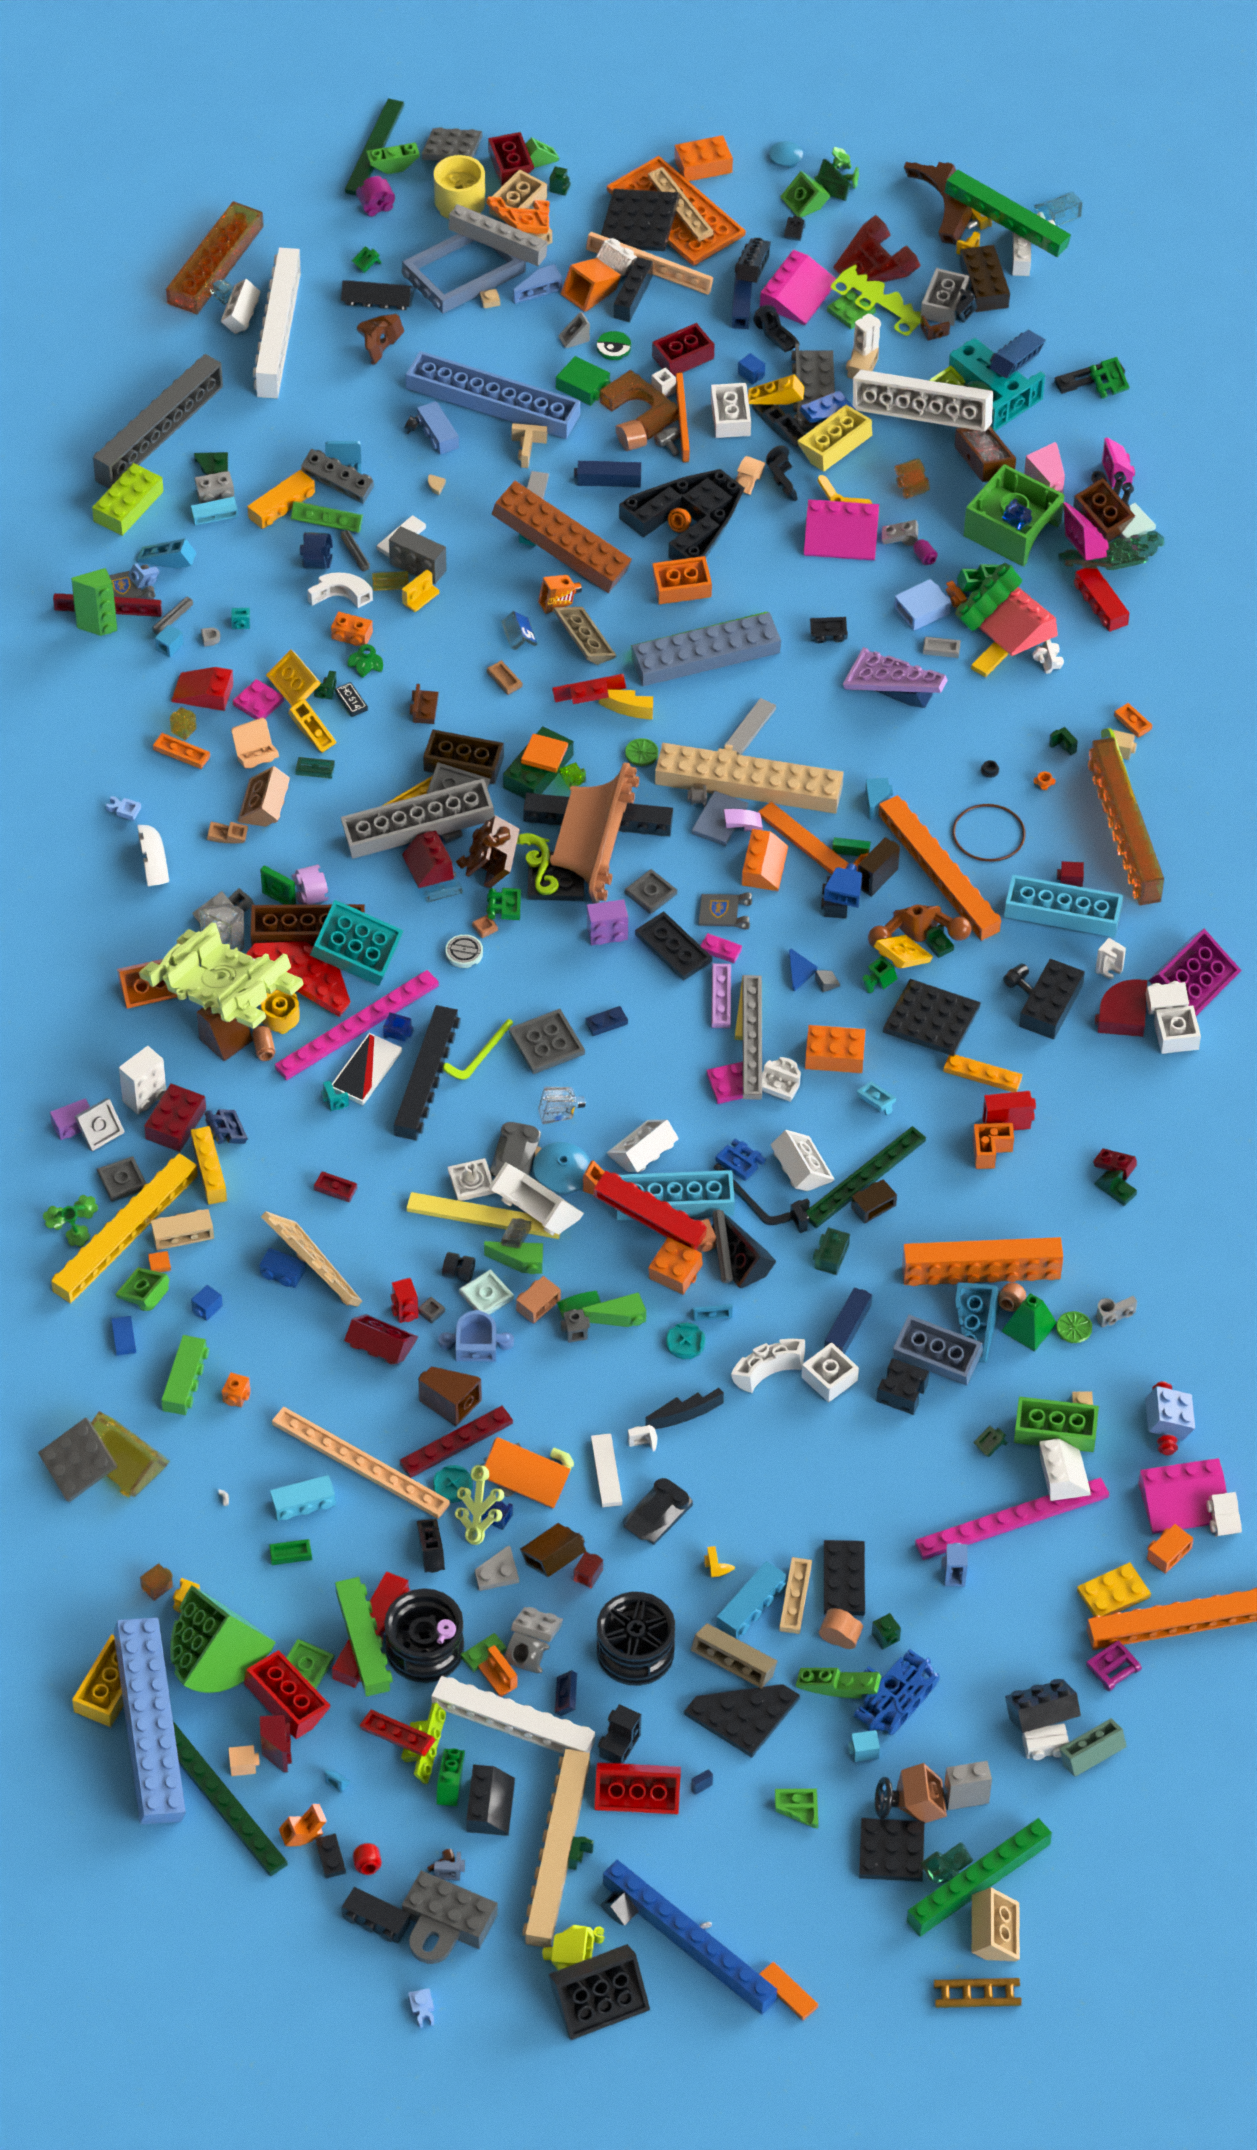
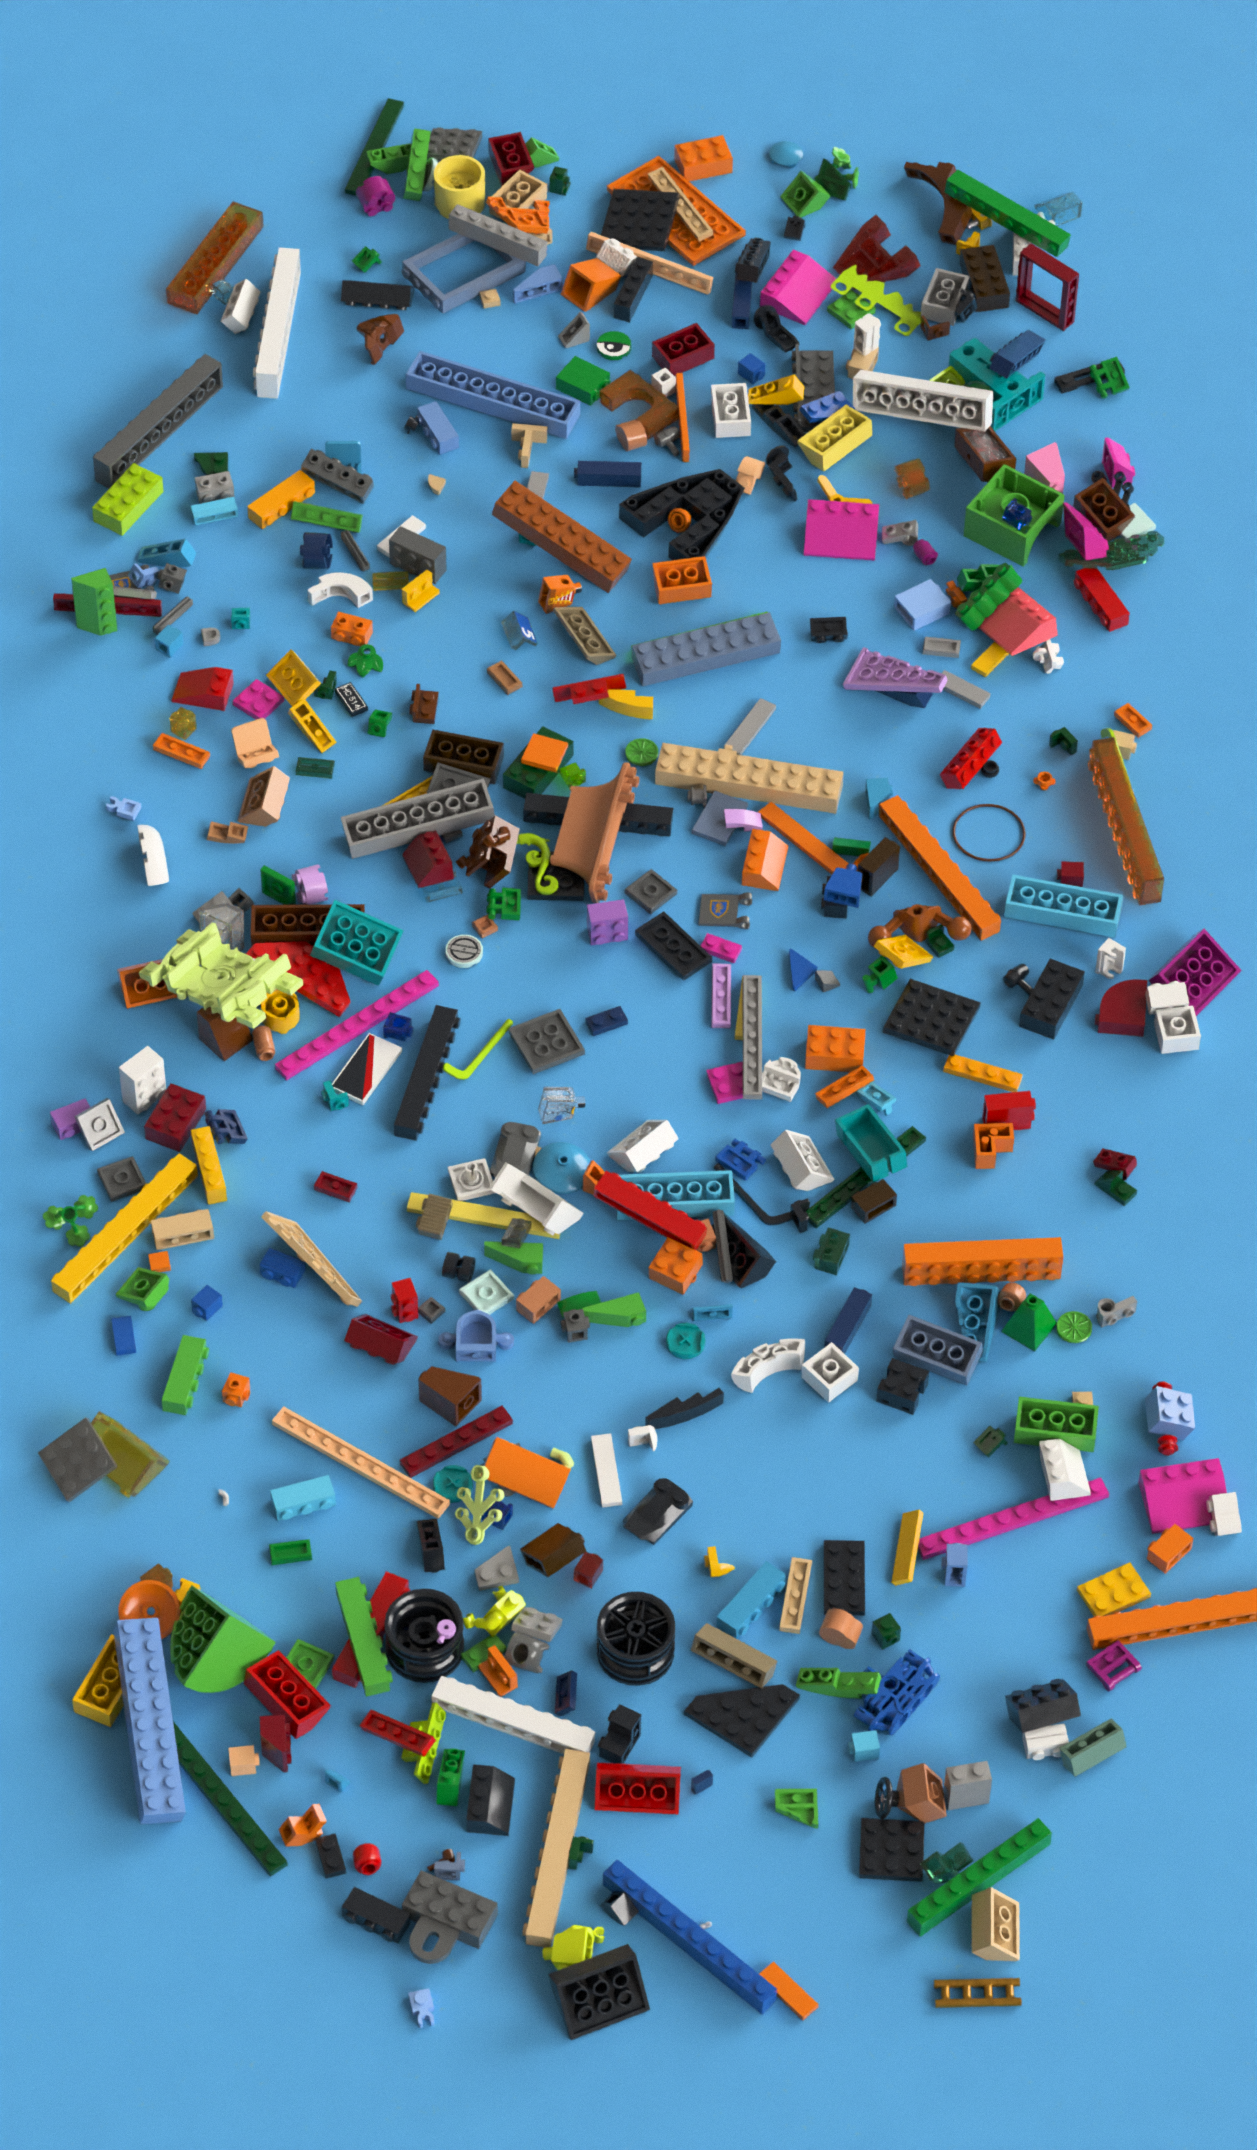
(133, 592): none -> light grey tile
(149, 1594): none -> orange dish
(172, 578): none -> dark grey brick
(378, 723): none -> green bracket
(416, 164): none -> bright green brick
(429, 174): none -> tile
(434, 1216): none -> dark tan brick
(500, 1615): none -> neon yellow torso
(844, 1086): none -> orange plate
(871, 1143): none -> teal piece
(907, 1547): none -> yellow tile
(965, 690): none -> light grey tile
(970, 758): none -> red brick
(1062, 317): none -> dark red window

